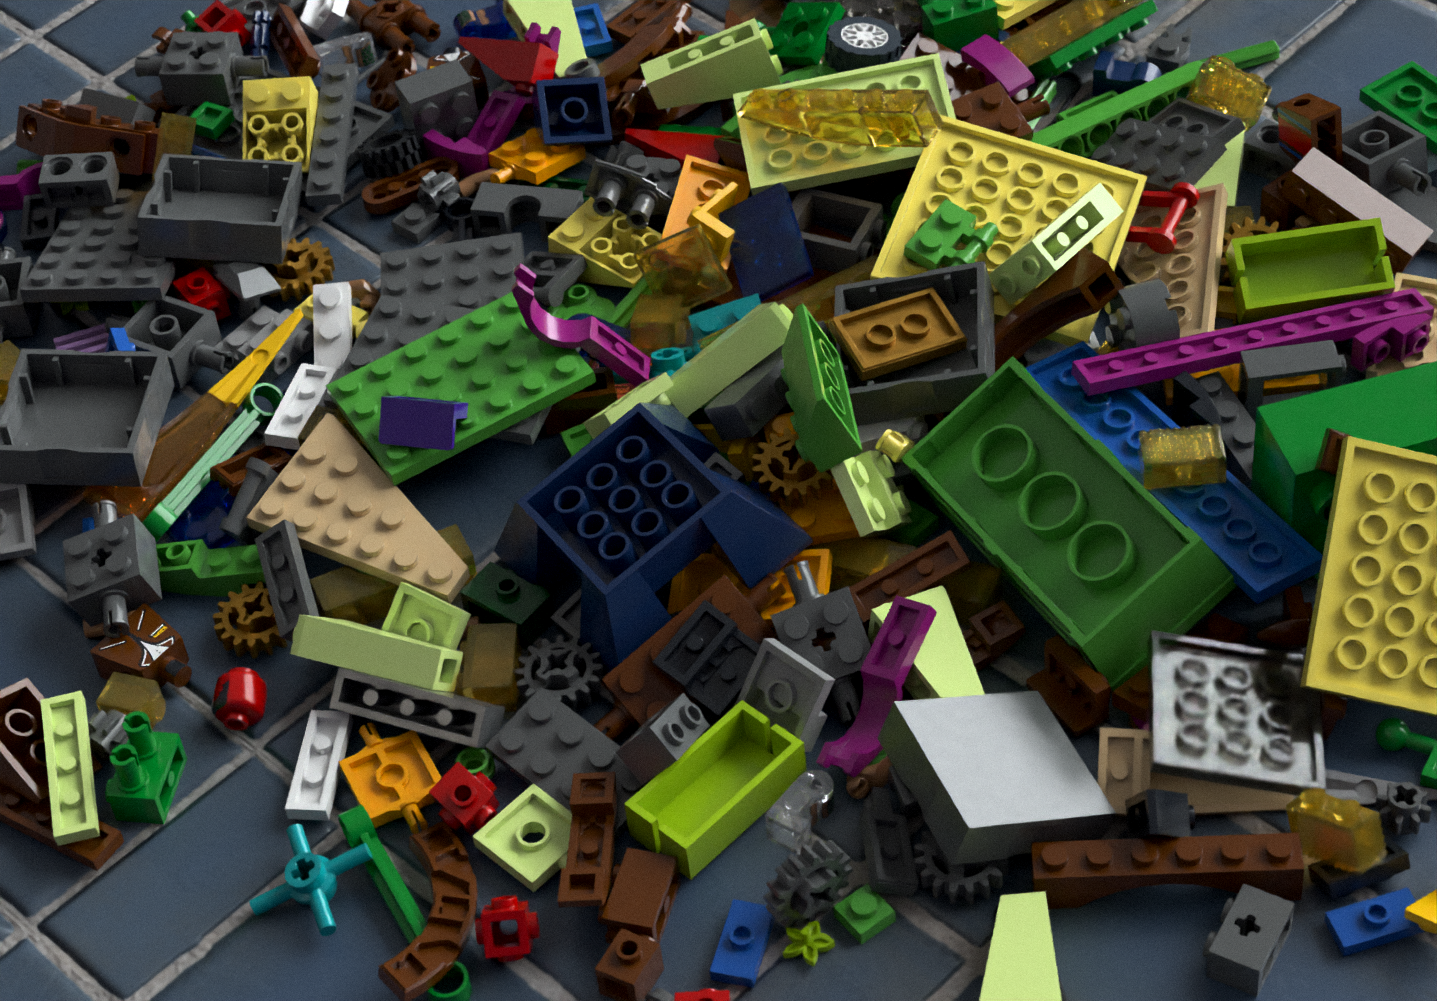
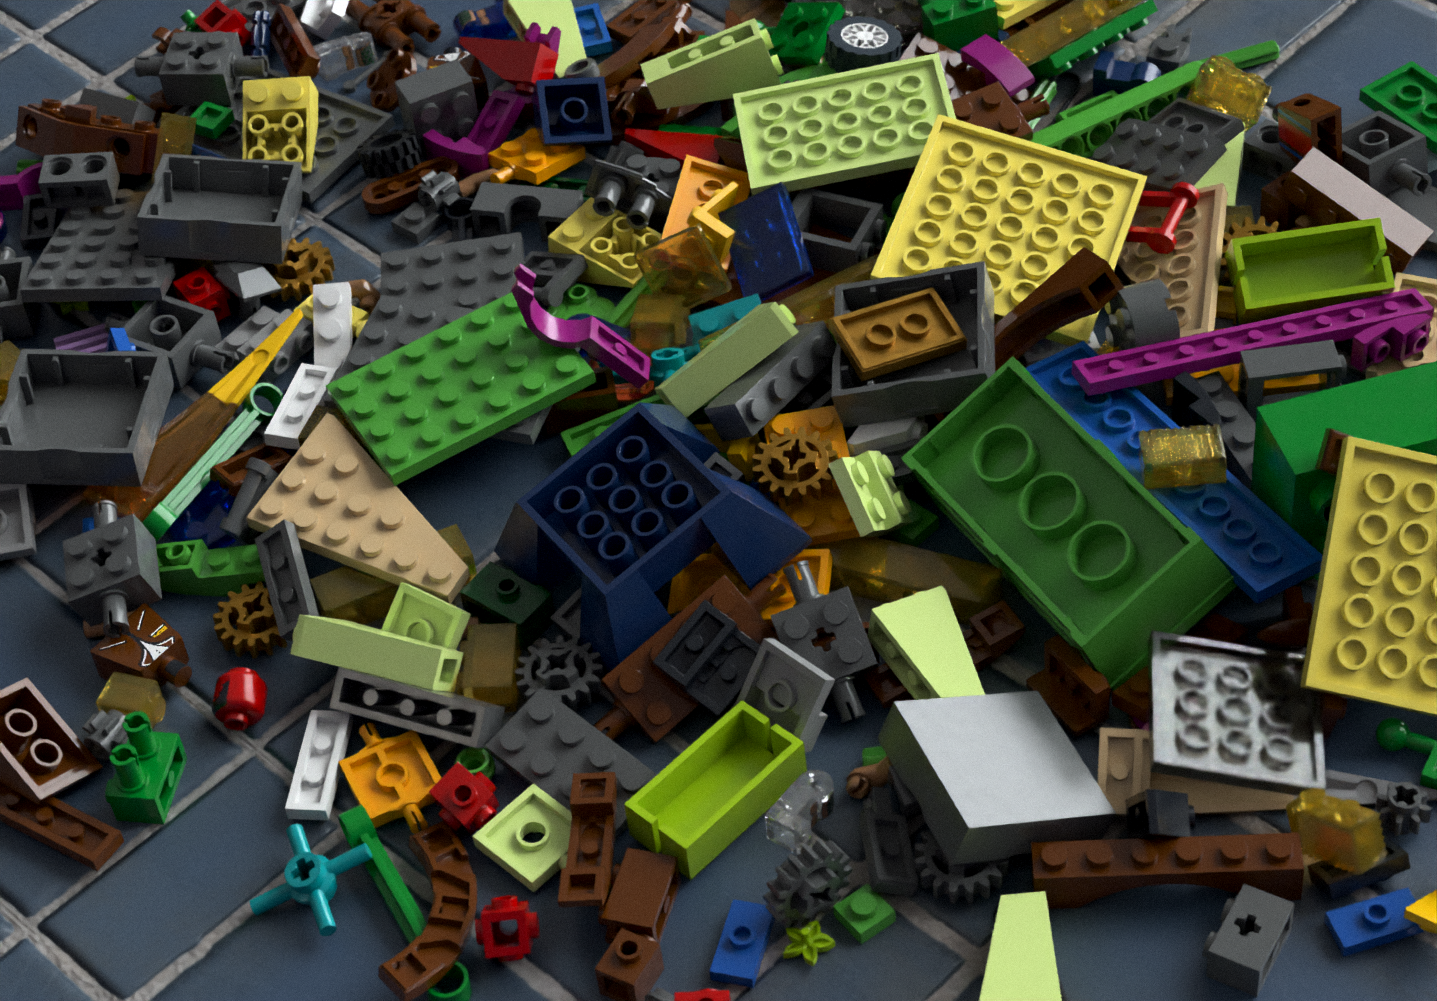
(69, 768): yellowish green plate -> none
(332, 135): dark grey plate -> none
(419, 421): dark purple panel -> none
(648, 392): yellowish green plate -> none
(663, 738): dark grey brick -> none
(818, 394): bright green slope -> none
(848, 115): clear yellow slope -> none
(882, 684): magenta piece -> none
(894, 445): light yellow bar -> none
(914, 573): reddish brown plate -> none
(943, 232): bright green plate -> none
(1055, 244): yellowish green slope -> none

